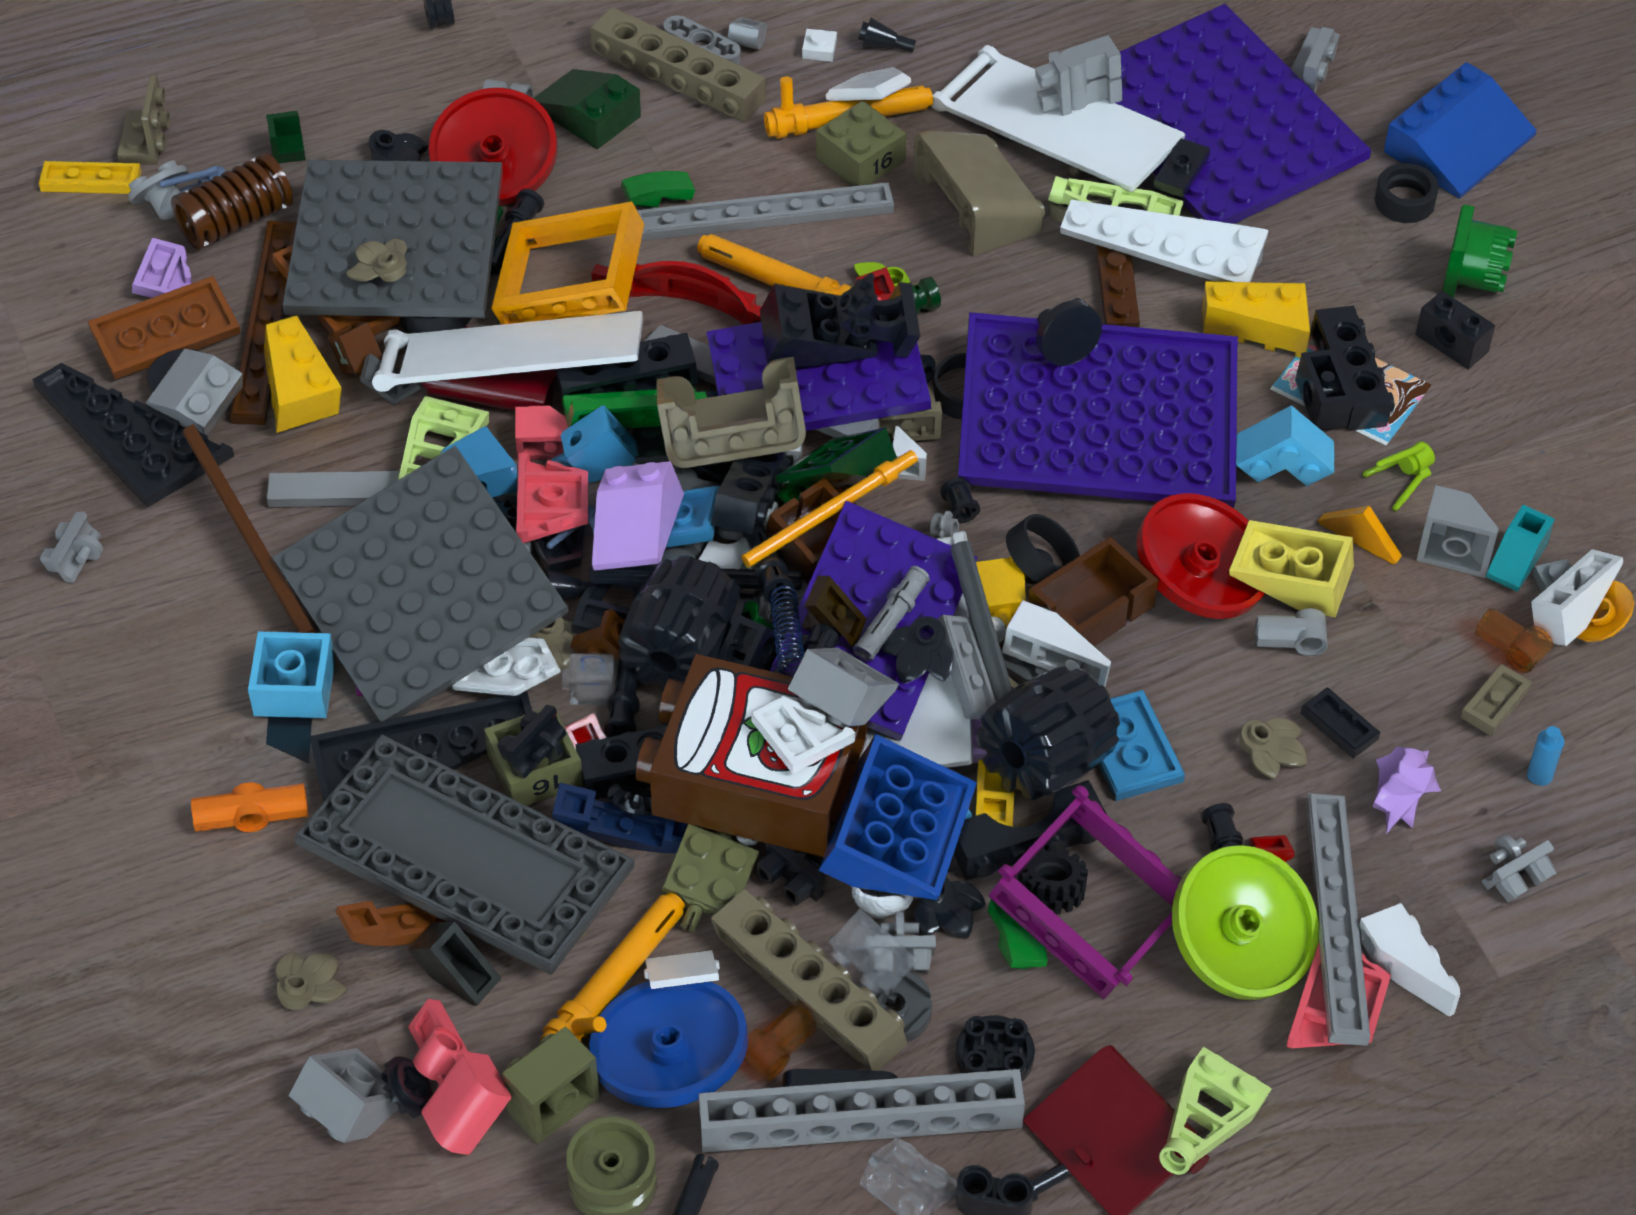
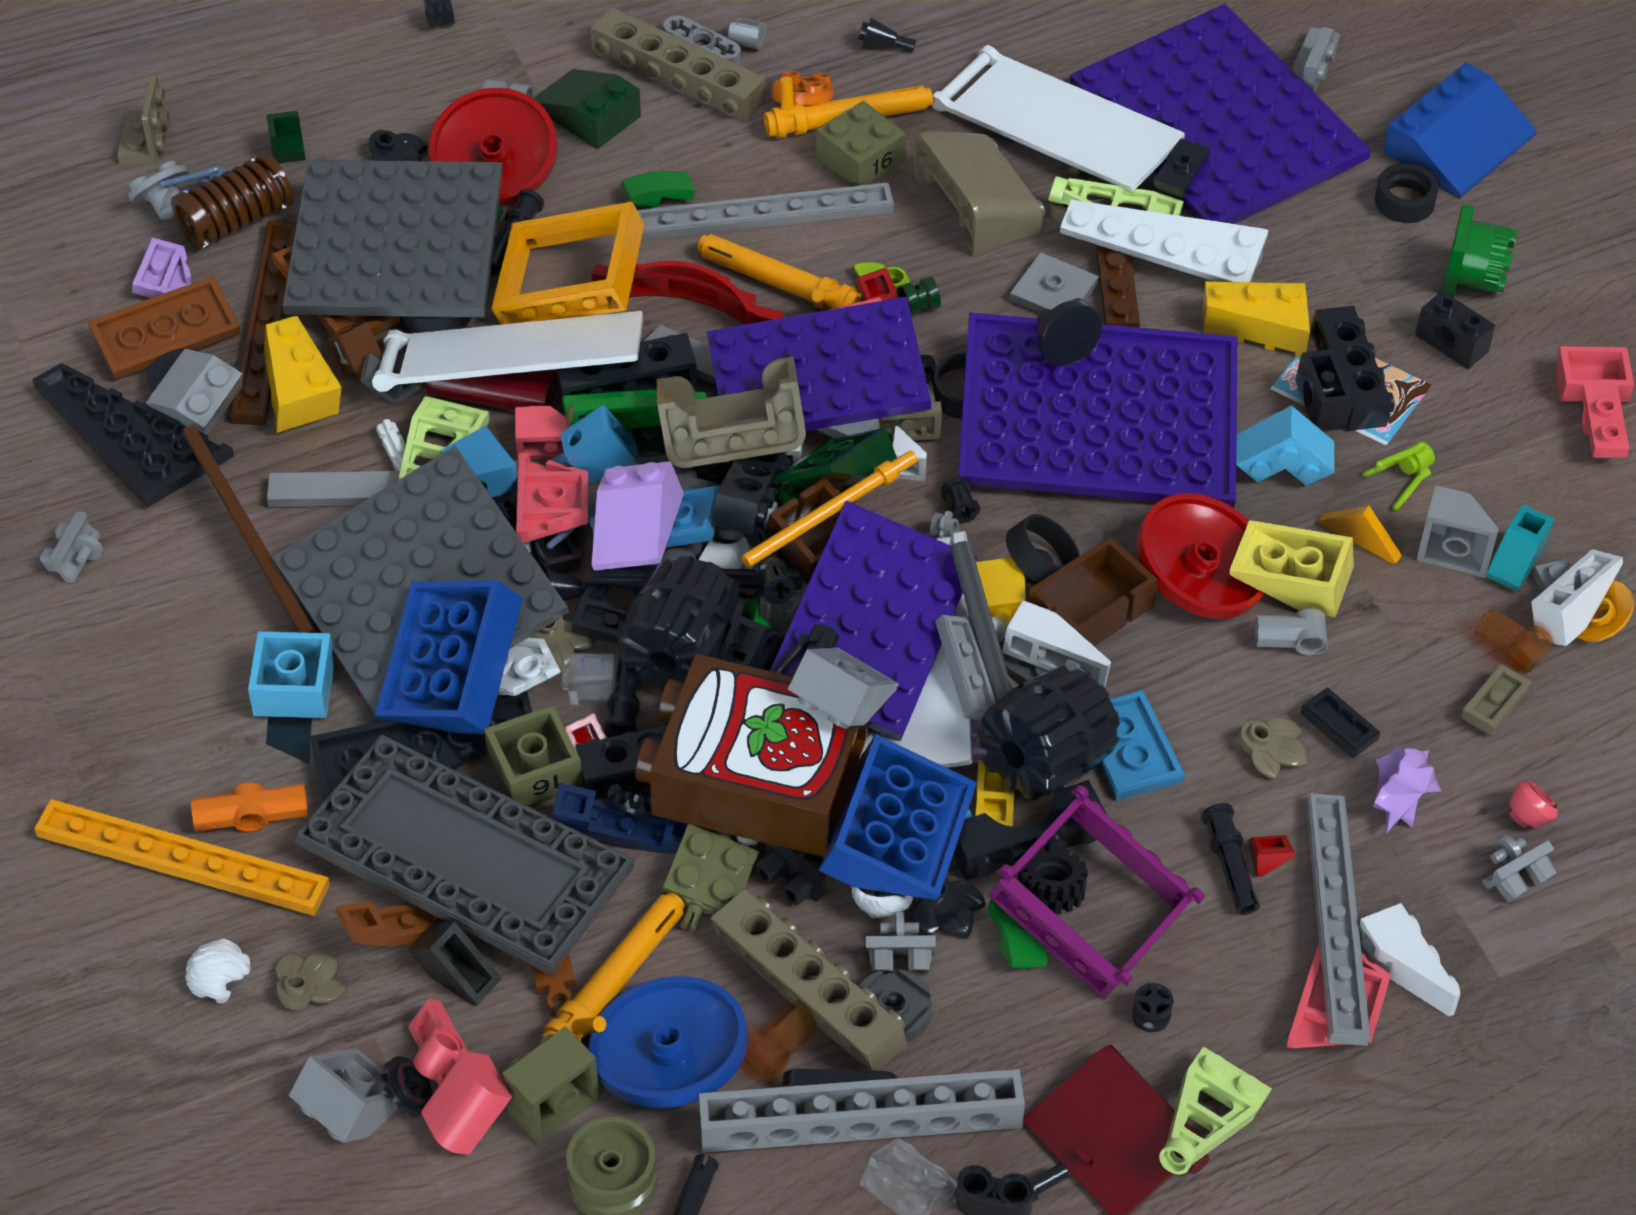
(88, 177): yellow tile -> none
(182, 857): none -> light orange plate
(214, 967): none -> white hair
(380, 261): dark tan plate -> none
(392, 442): none -> white axle
(450, 655): none -> blue slope
(537, 740): black hips -> none
(555, 984): none -> dark orange plate
(600, 639): reddish brown bracket -> none
(681, 969): white piece -> none
(792, 654): dark blue piece -> none
(799, 733): white wing -> none
(806, 89): none -> orange tile
(807, 328): black slope -> none
(819, 45): white plate -> none
(833, 608): dark brown slope -> none
(870, 85): white tile -> none
(872, 953): clear bracket -> none
(880, 320): black tile -> none
(899, 602): light grey pin -> none
(919, 654): black plate -> none
(995, 1045): black tile -> none
(1052, 283): none -> light grey plate
(1080, 76): light grey hips -> none
(1156, 998): none -> black wheel
(1245, 922): lime dish -> none
(1532, 805): none -> coral cone
(1545, 756): dark azure cylinder -> none
(1601, 381): none -> coral plate

